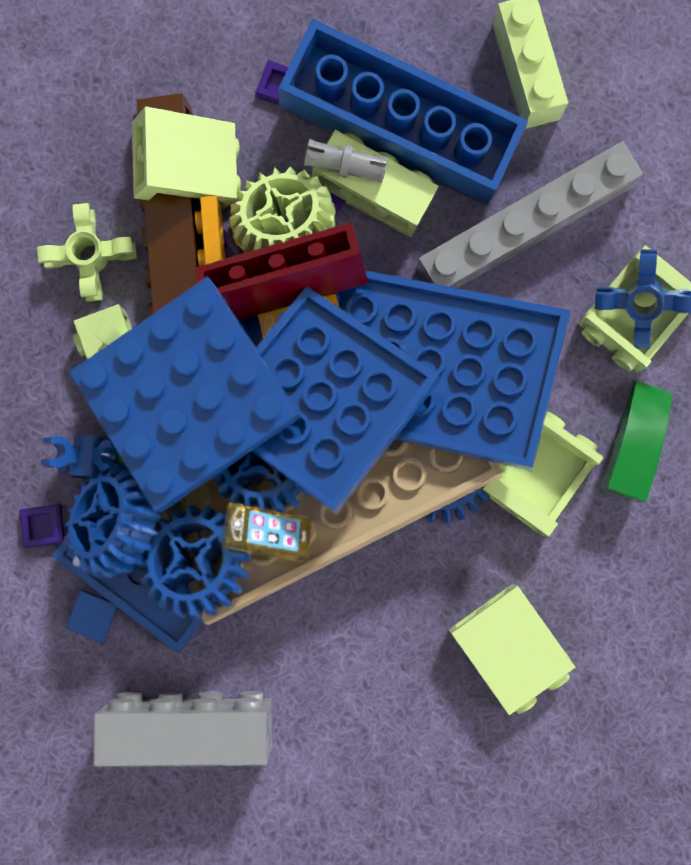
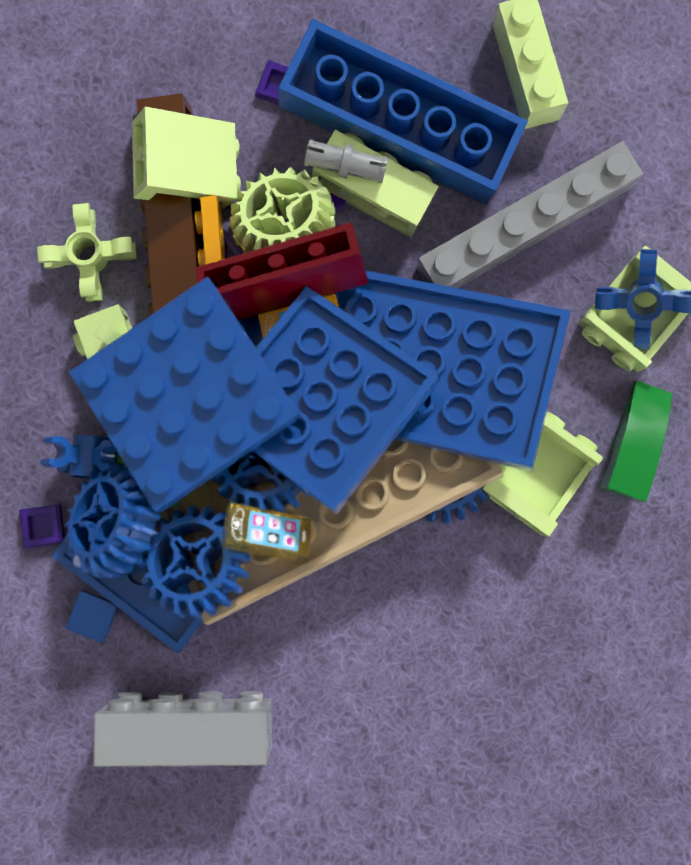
(512, 650): yellowish green panel -> none

